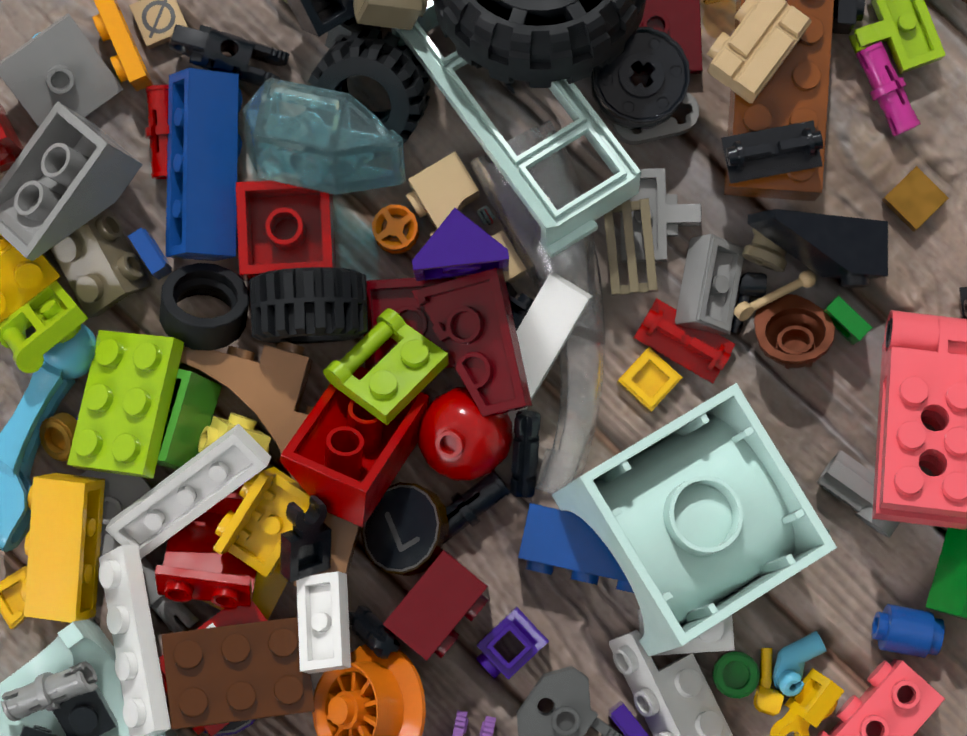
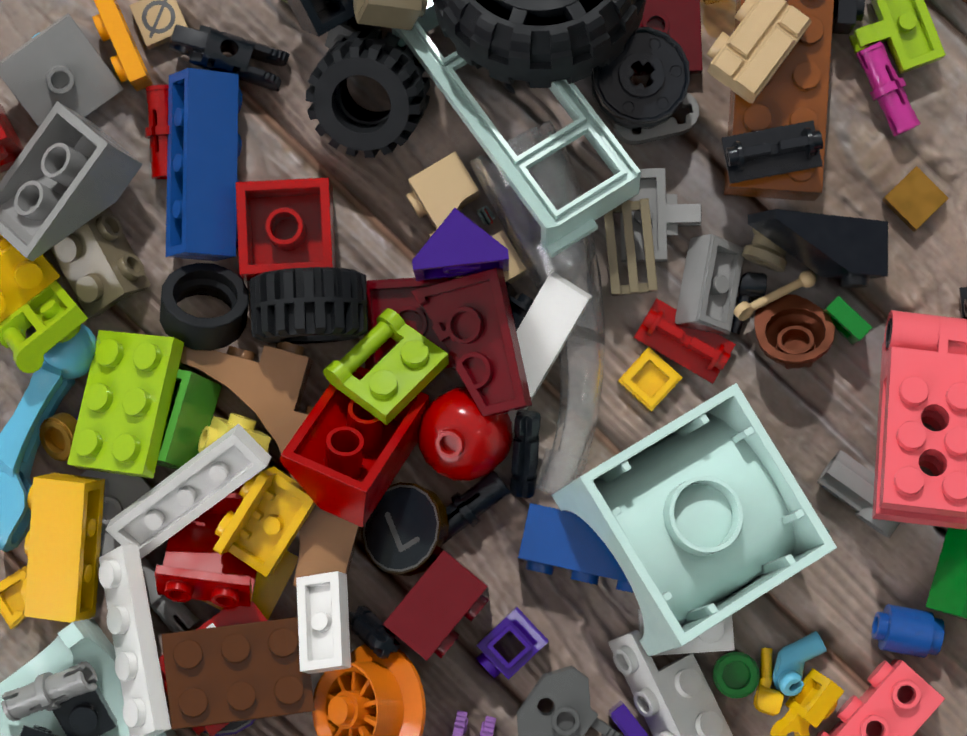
(150, 253): blue tile -> none
(307, 546): black plate -> none
(319, 140): clear light blue wedge -> none
(391, 222): orange wheel -> none

